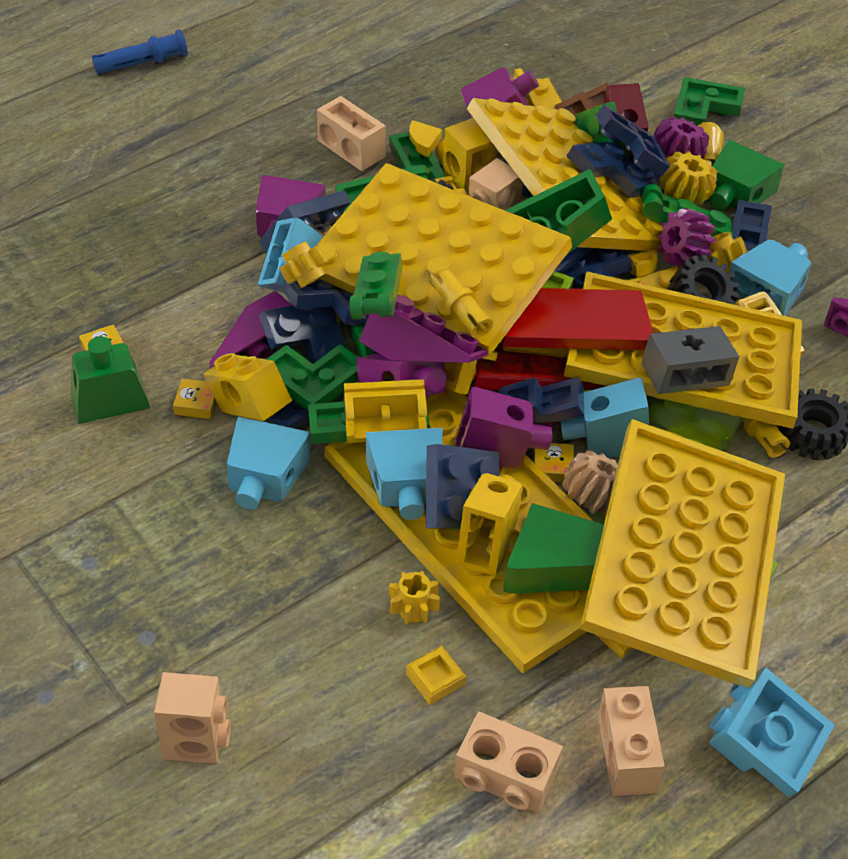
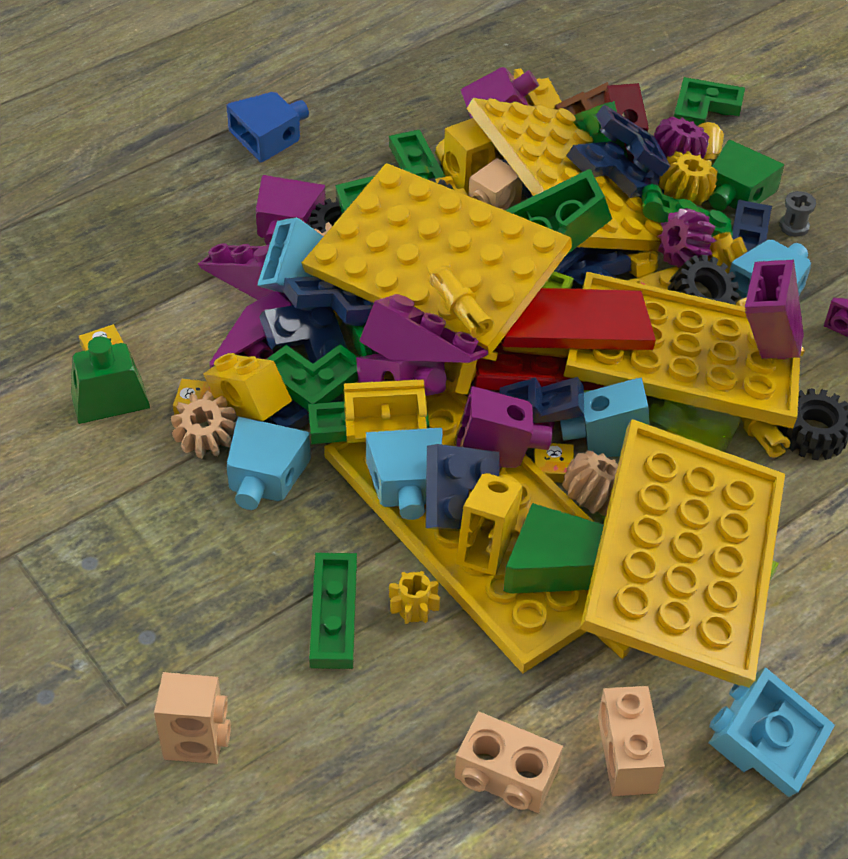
(154, 50): blue pin -> none
(198, 411): none -> light nougat gear
(238, 267): none -> magenta slope
(266, 123): none -> blue torso
(303, 264): yellow gear -> none
(317, 211): dark blue plate -> none
(333, 611): none -> green plate
(351, 133): light nougat brick -> none
(377, 285): green plate -> none
(424, 137): yellow tile -> none
(436, 675): yellow tile -> none
(689, 359): dark grey brick -> none
(775, 309): none -> magenta slope
(797, 213): none -> dark grey bush

